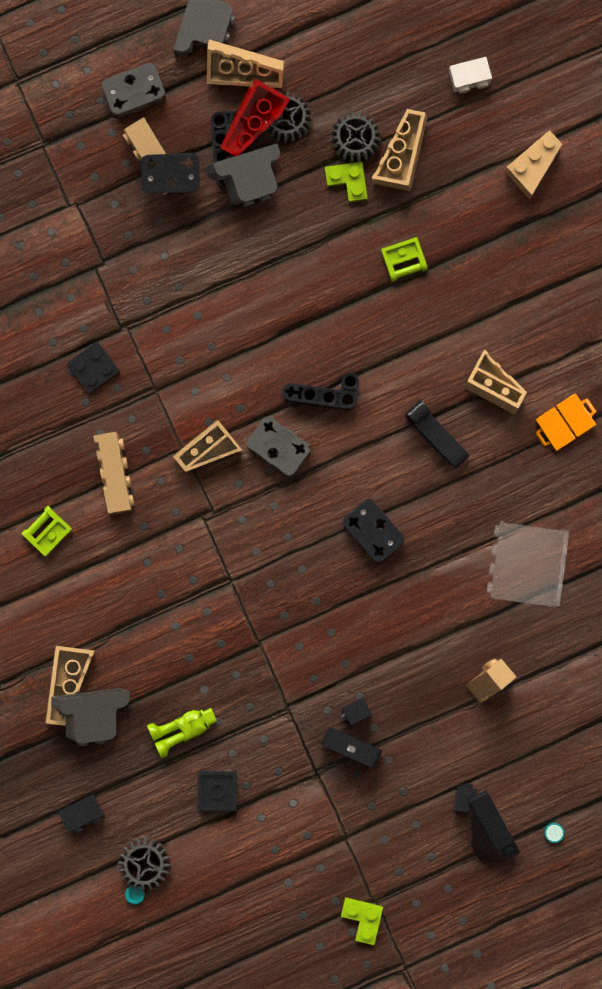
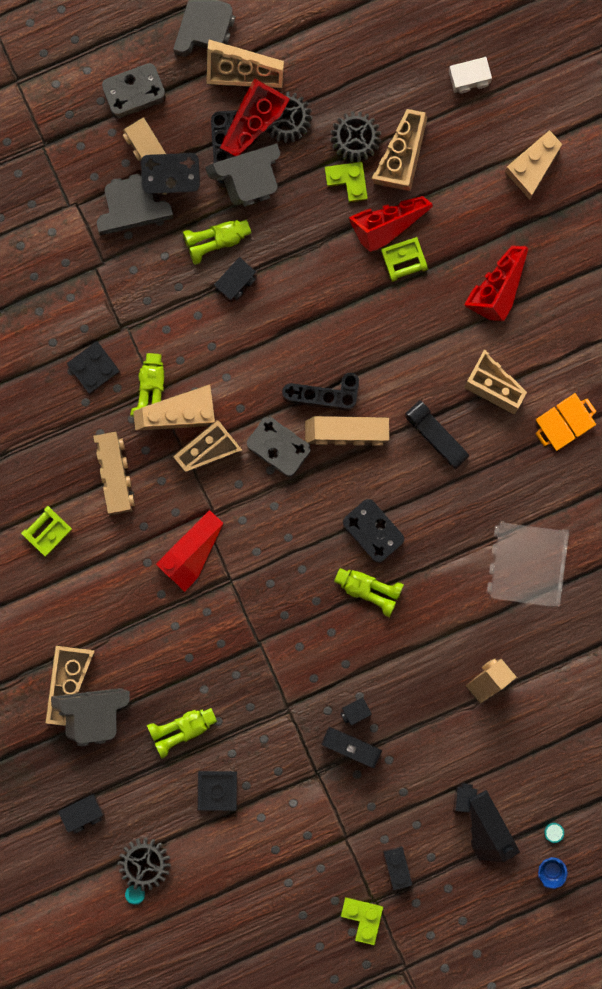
(130, 207): none -> dark grey brick
(151, 379): none -> lime piece
(181, 411): none -> tan wedge
(189, 554): none -> red wedge
(225, 234): none -> lime piece
(236, 280): none -> black brick
(345, 430): none -> tan wedge
(359, 585): none -> lime piece
(382, 226): none -> red wedge
(397, 867): none -> black brick
(497, 293): none -> red wedge
(552, 872): none -> blue hair

